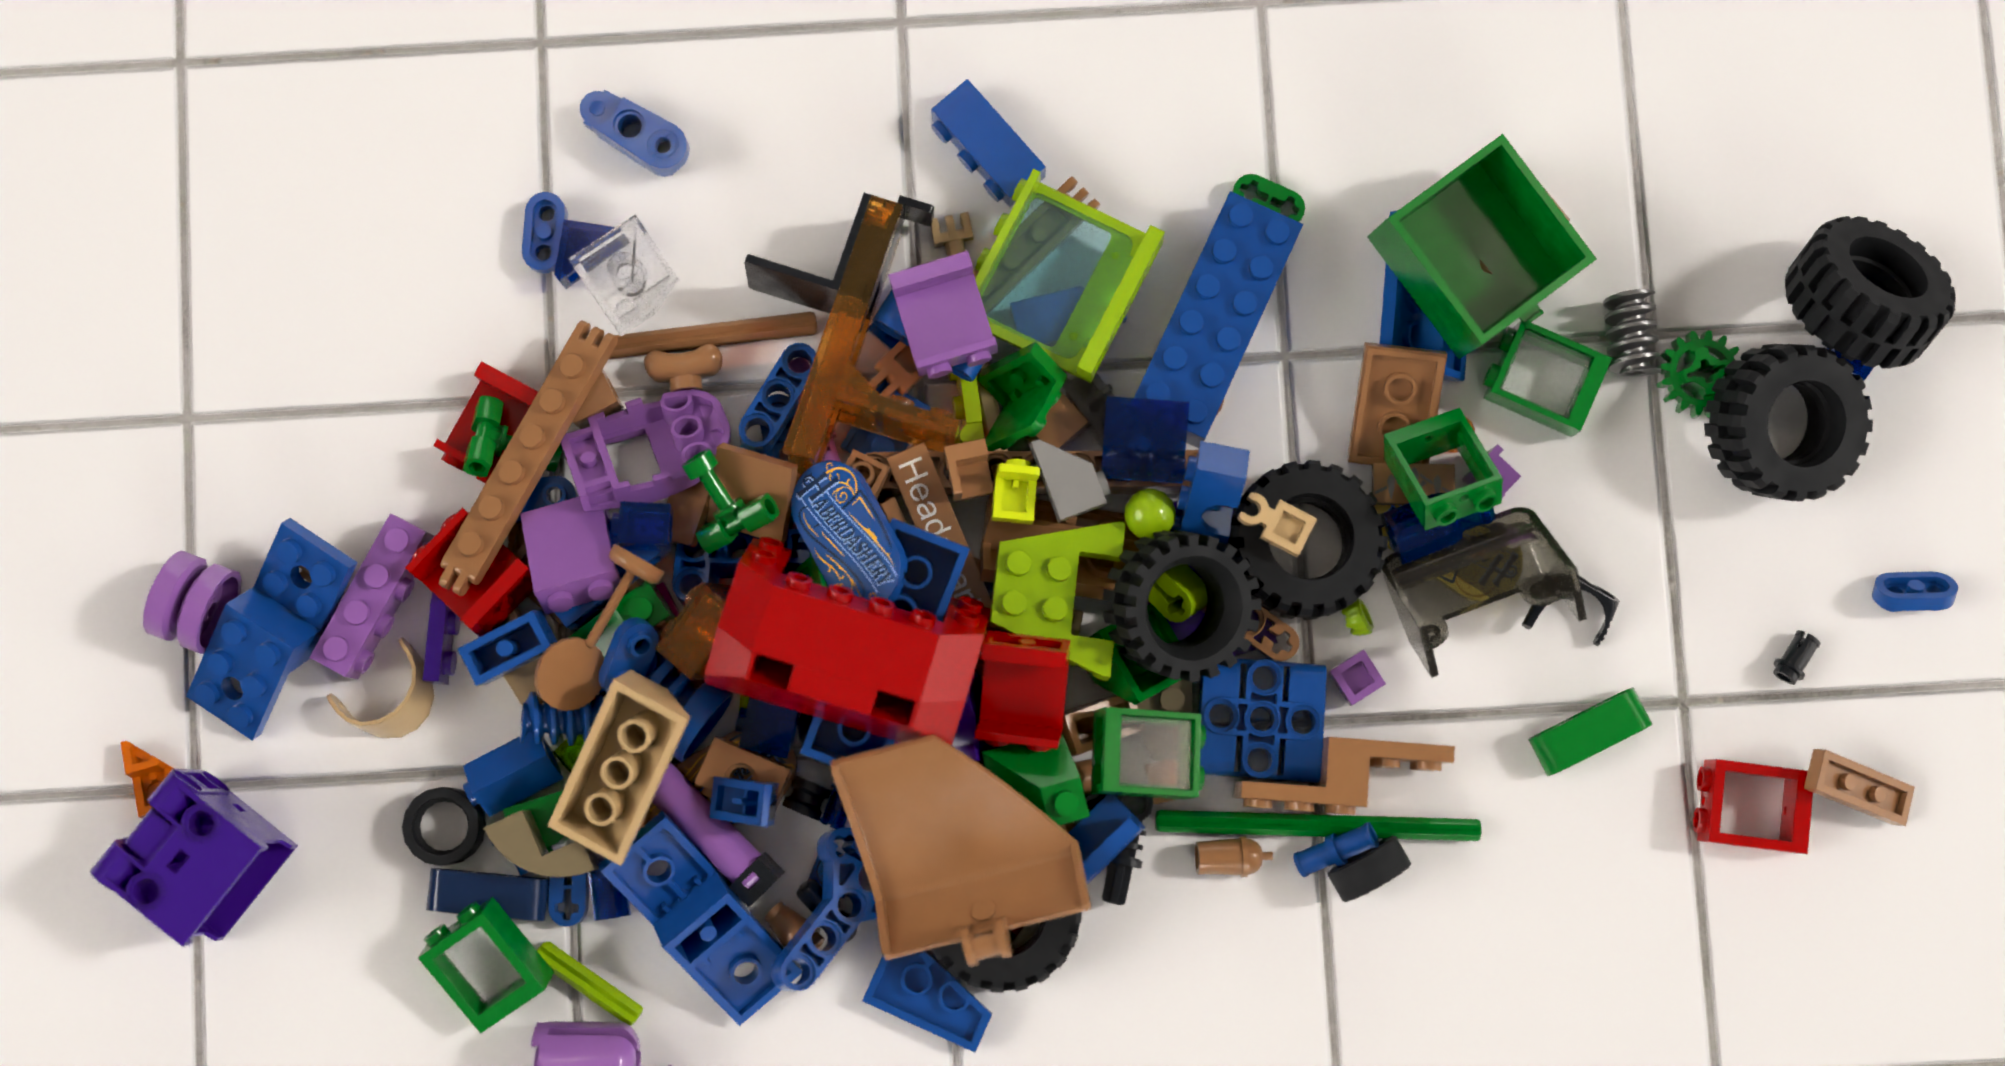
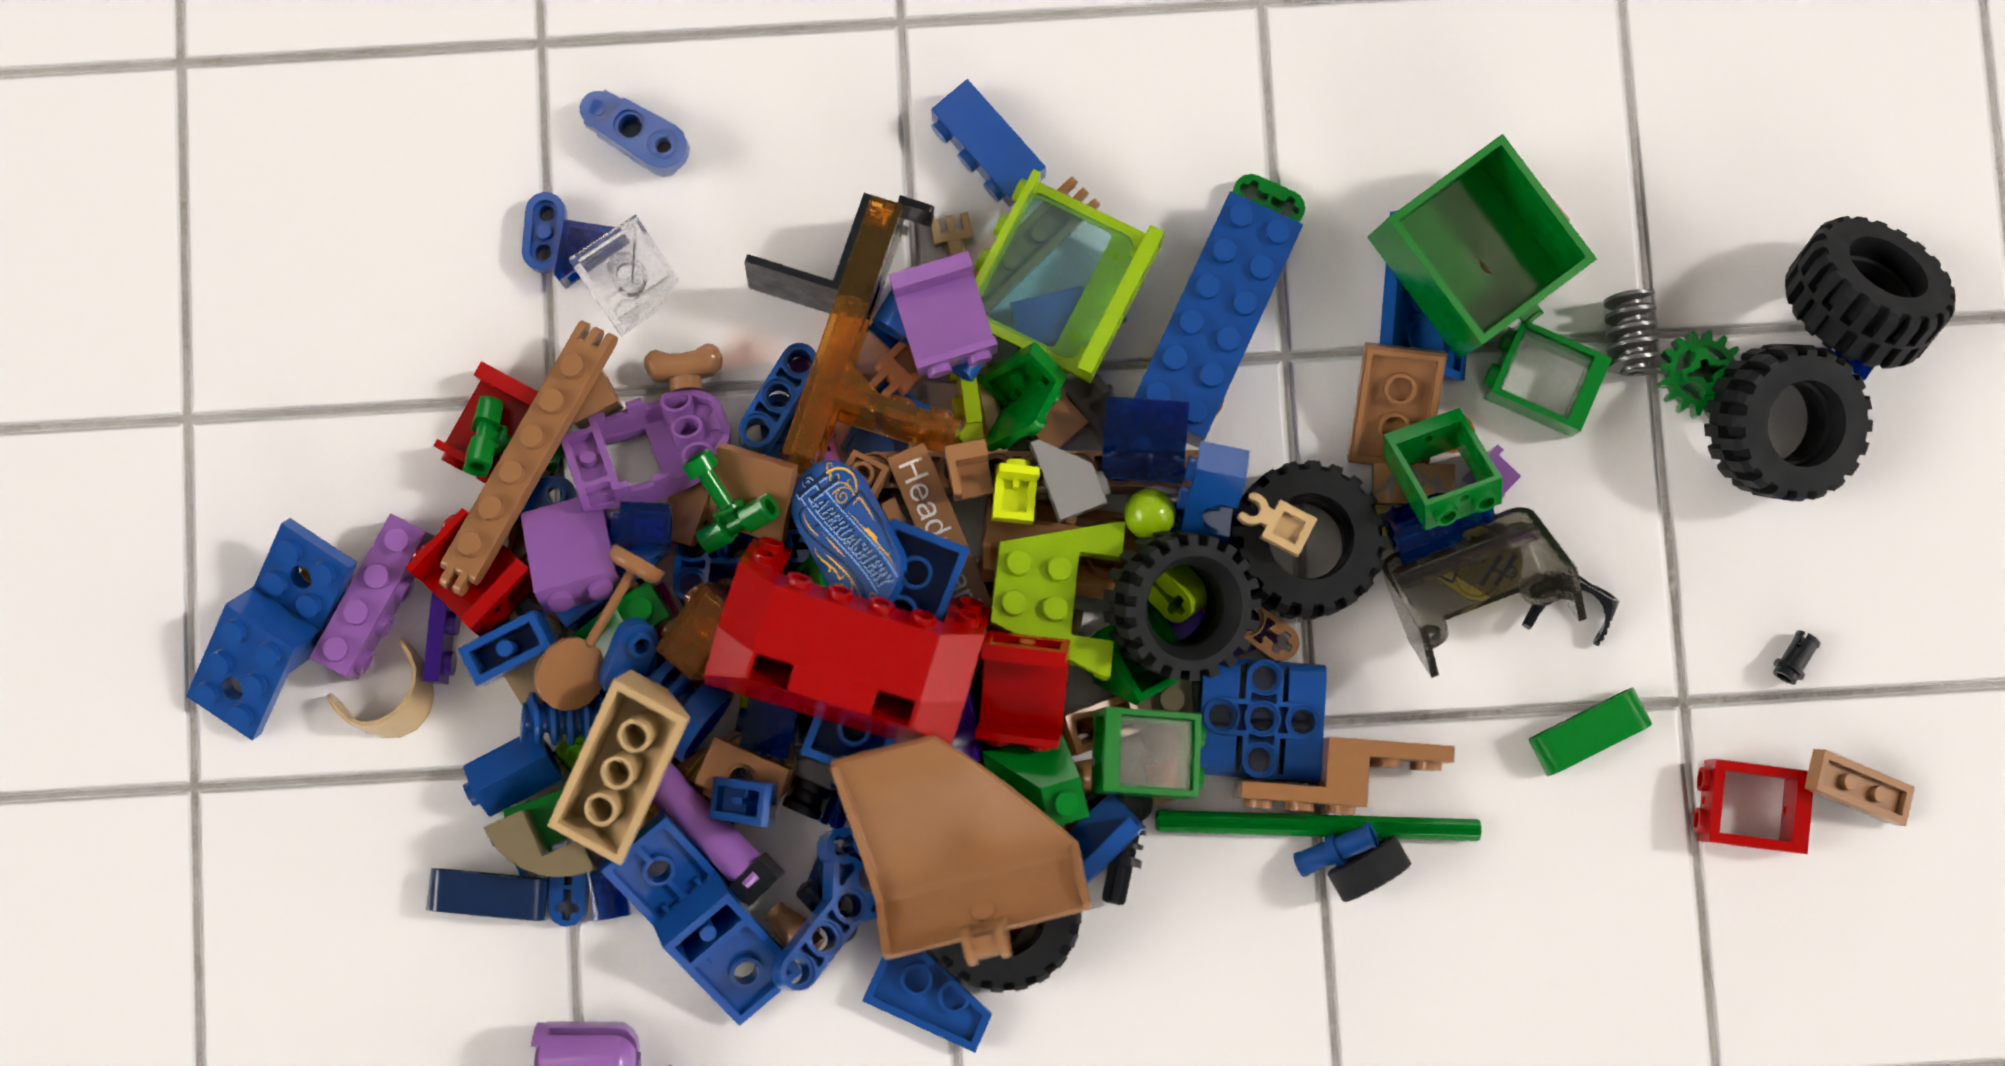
(145, 772): orange slope -> none
(189, 600): medium lavender wheel -> none
(194, 858): dark purple piece -> none
(412, 830): black tyre -> none
(485, 964): green window -> none
(590, 984): lime axle -> none
(716, 333): medium nougat axle -> none
(1229, 857): medium nougat piece -> none
(1356, 677): medium lavender plate -> none
(1358, 618): lime piece -> none
(1914, 591): blue plate -> none

